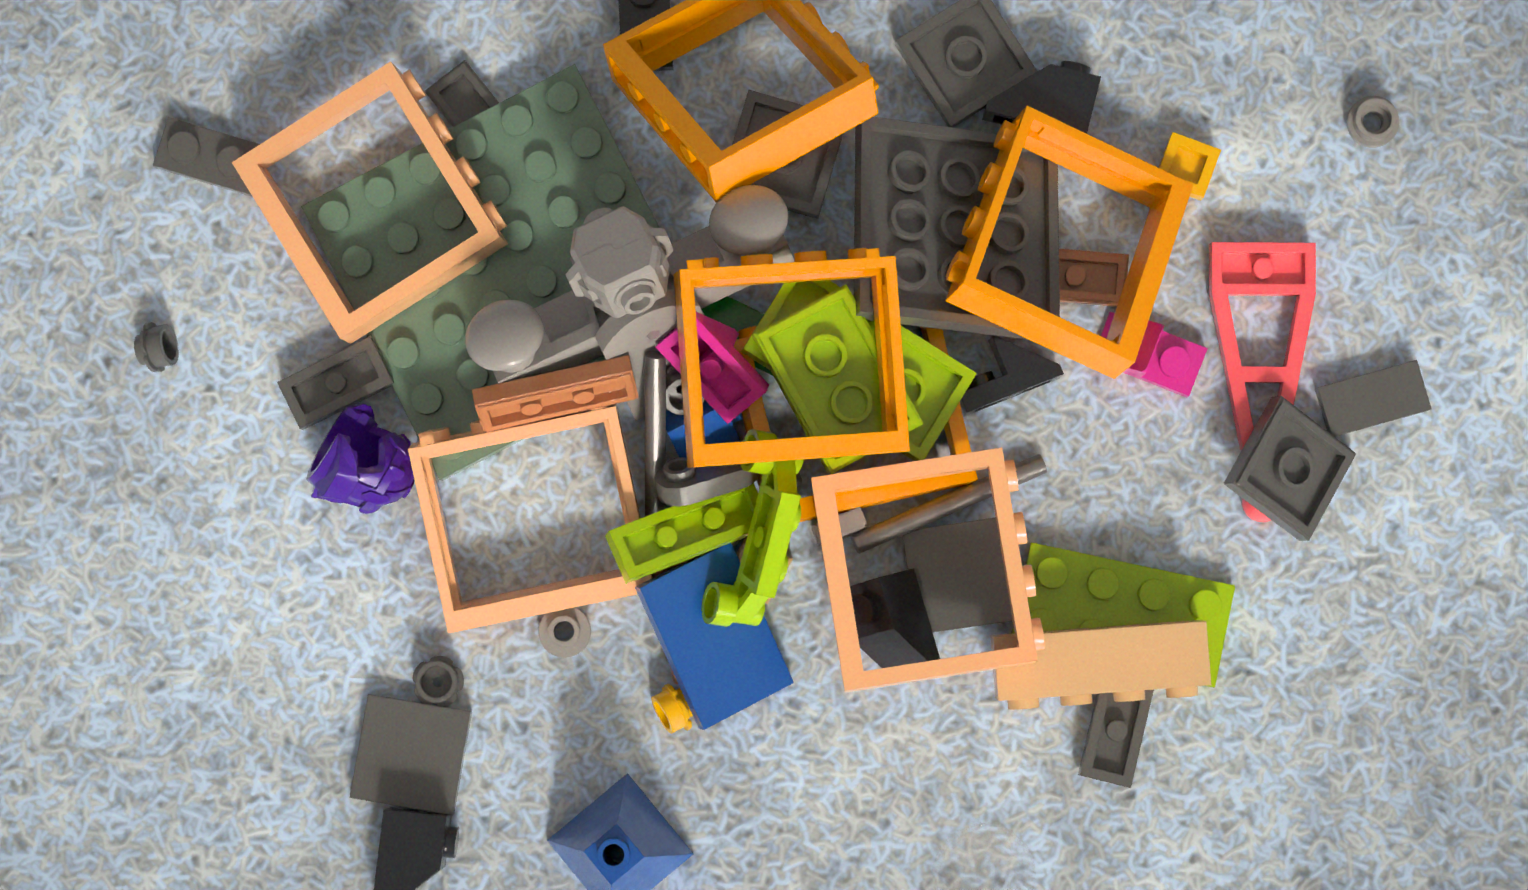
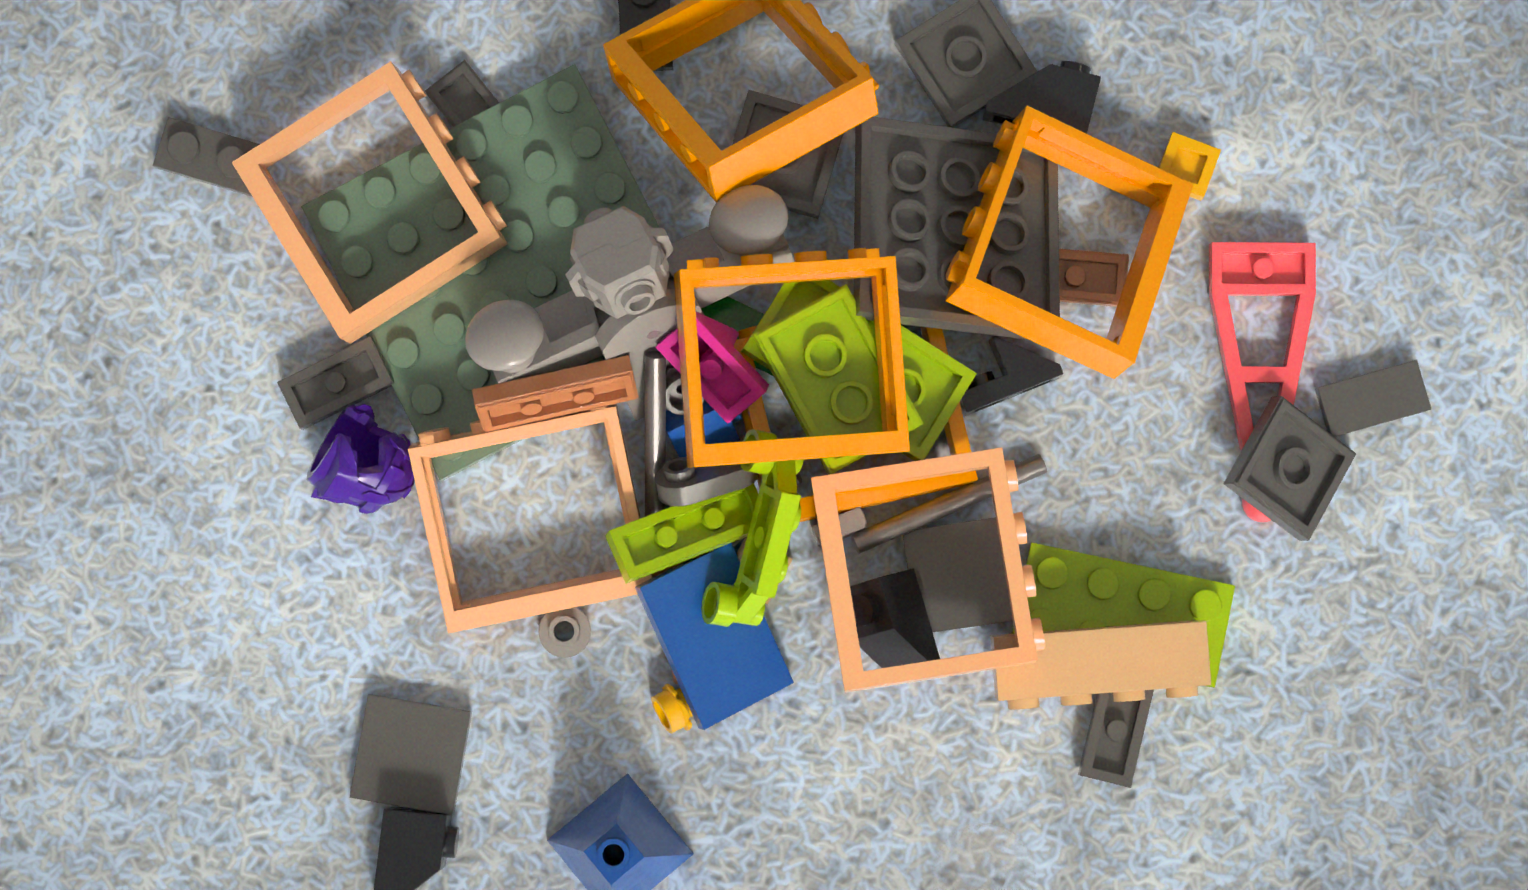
(156, 347): dark grey plate -> none
(437, 667): dark grey plate -> none
(1165, 359): dark pink slope -> none
(1384, 110): light grey plate -> none

